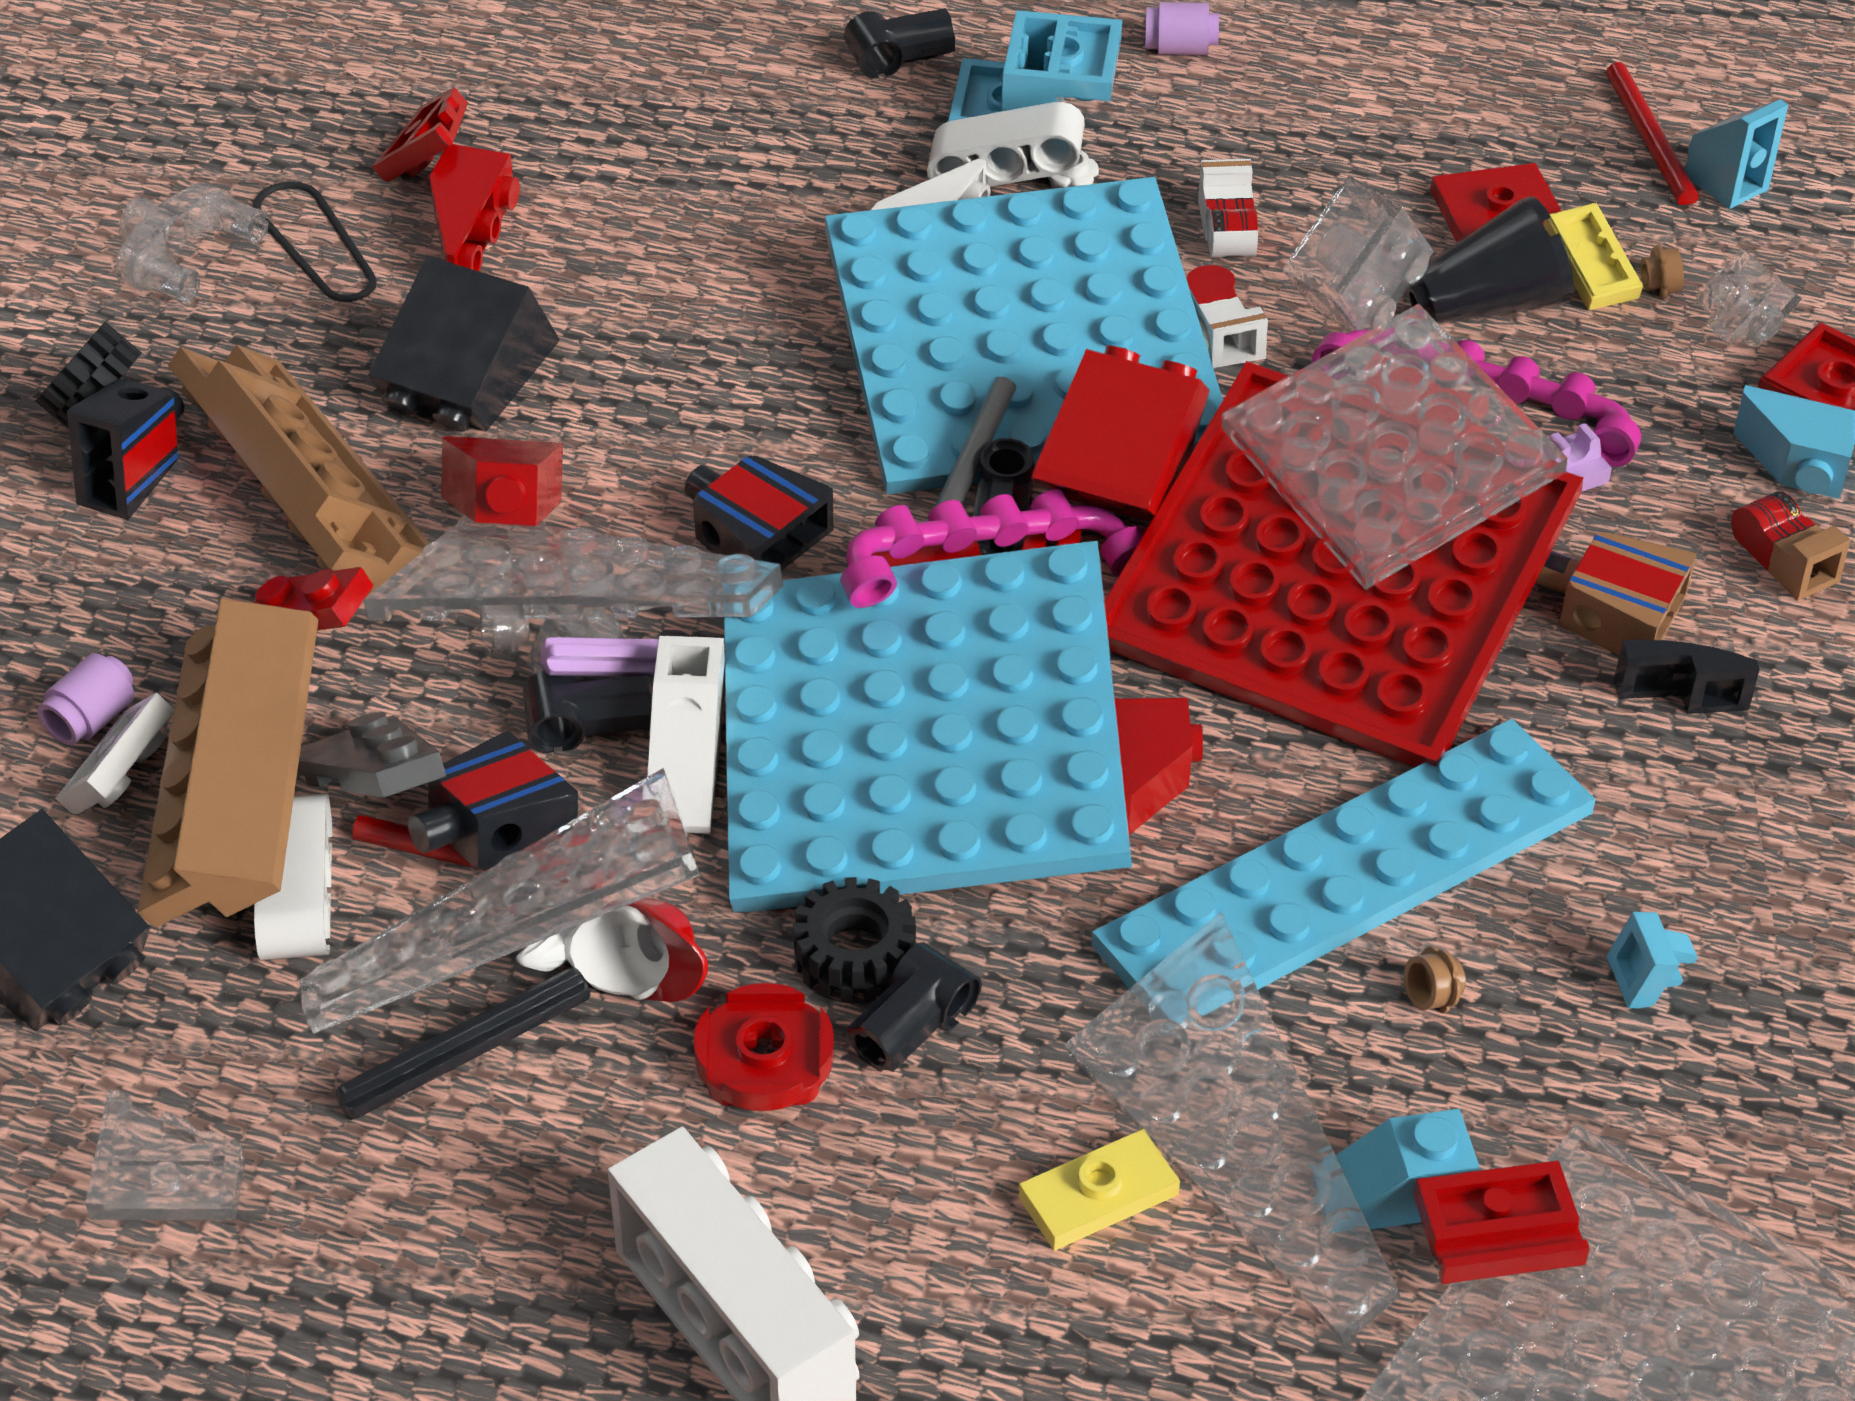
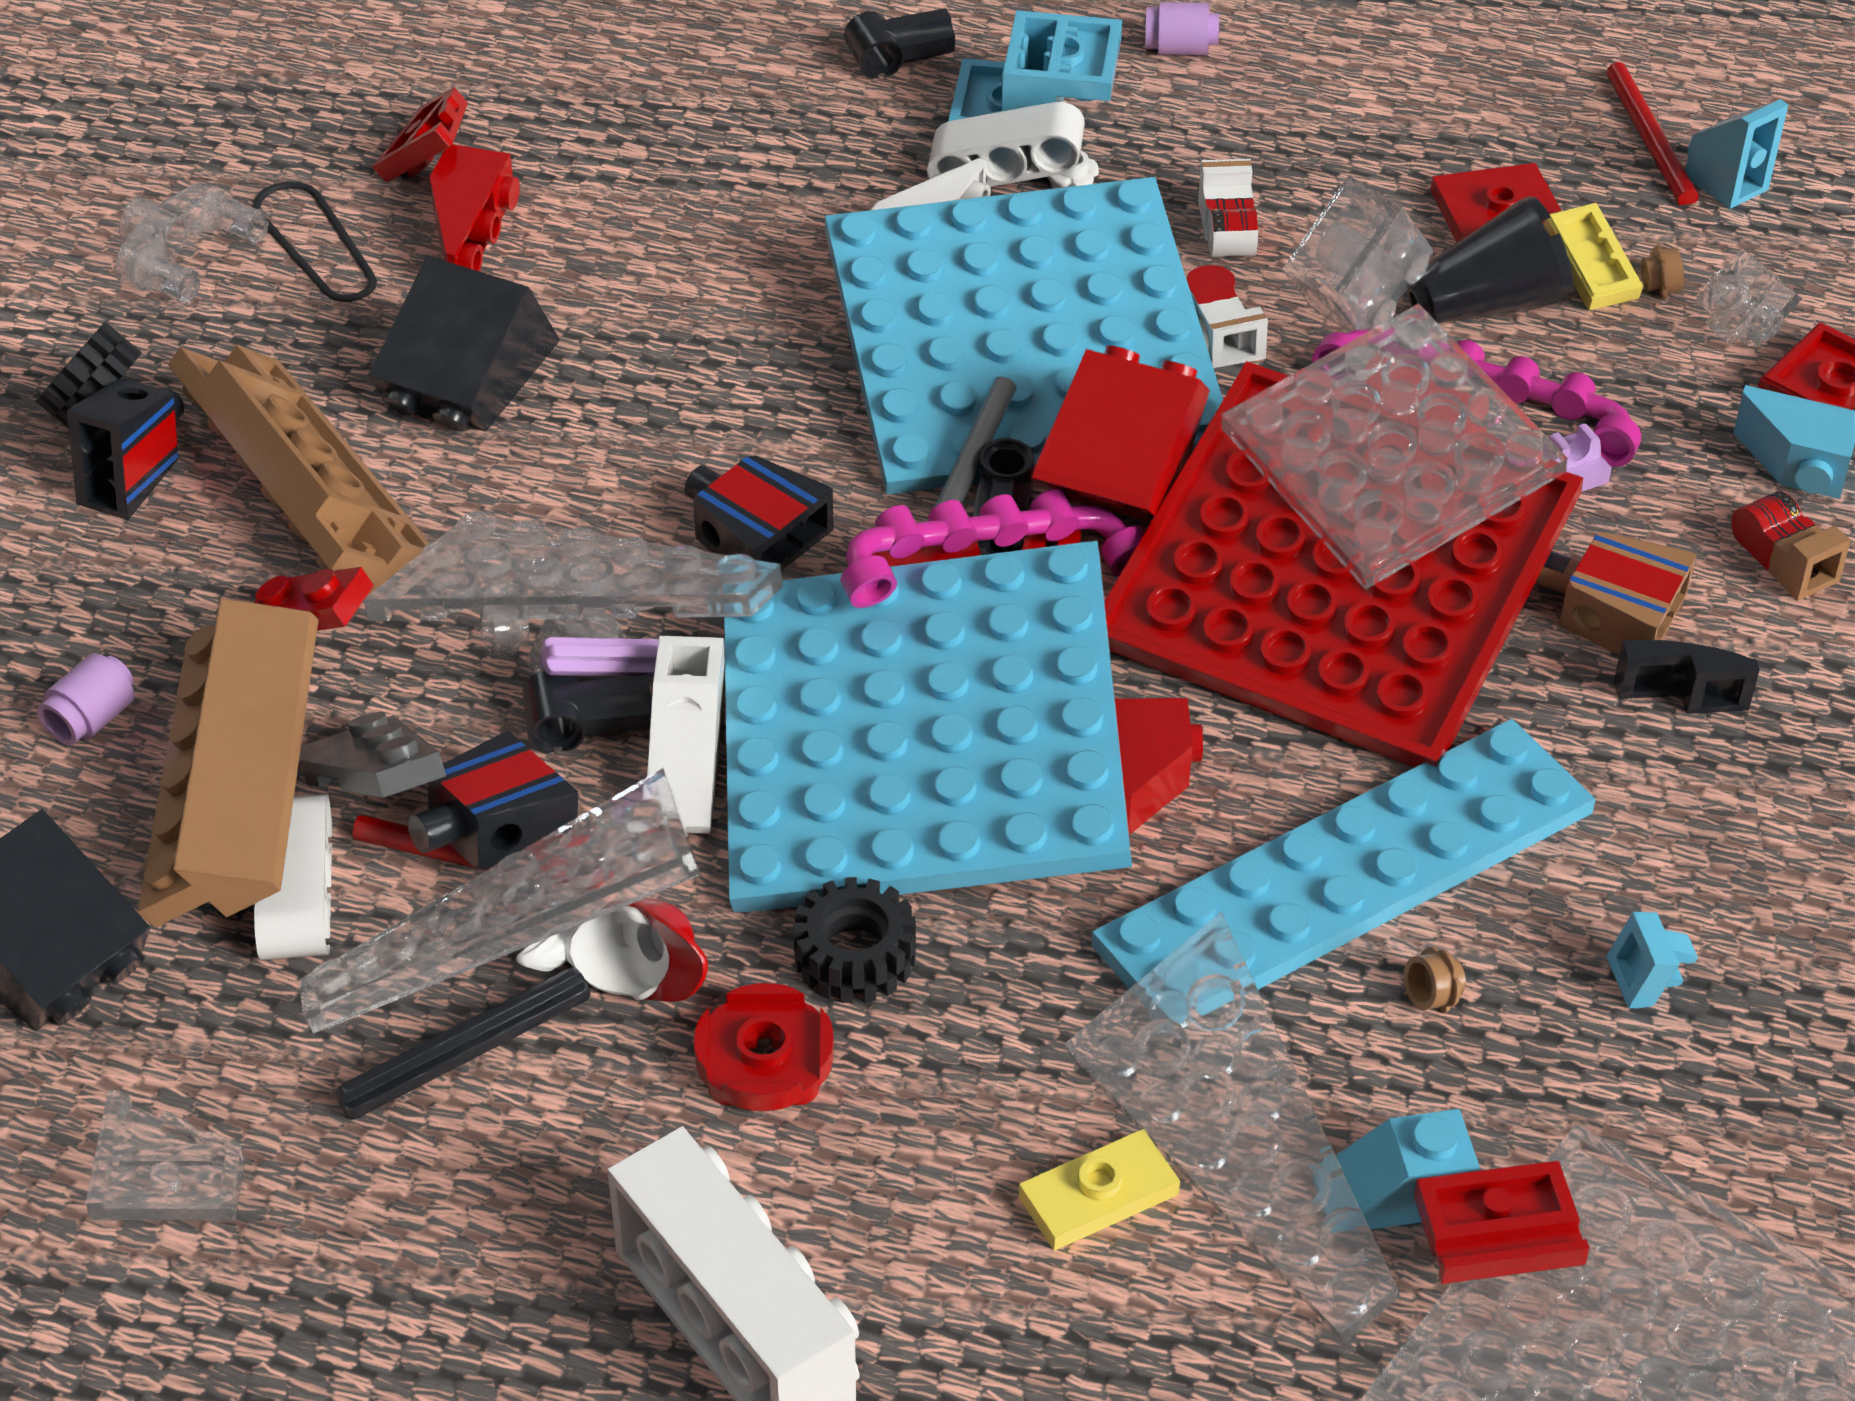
(130, 739): white plate -> none
(502, 479): red slope -> none
(922, 995): black piece -> none

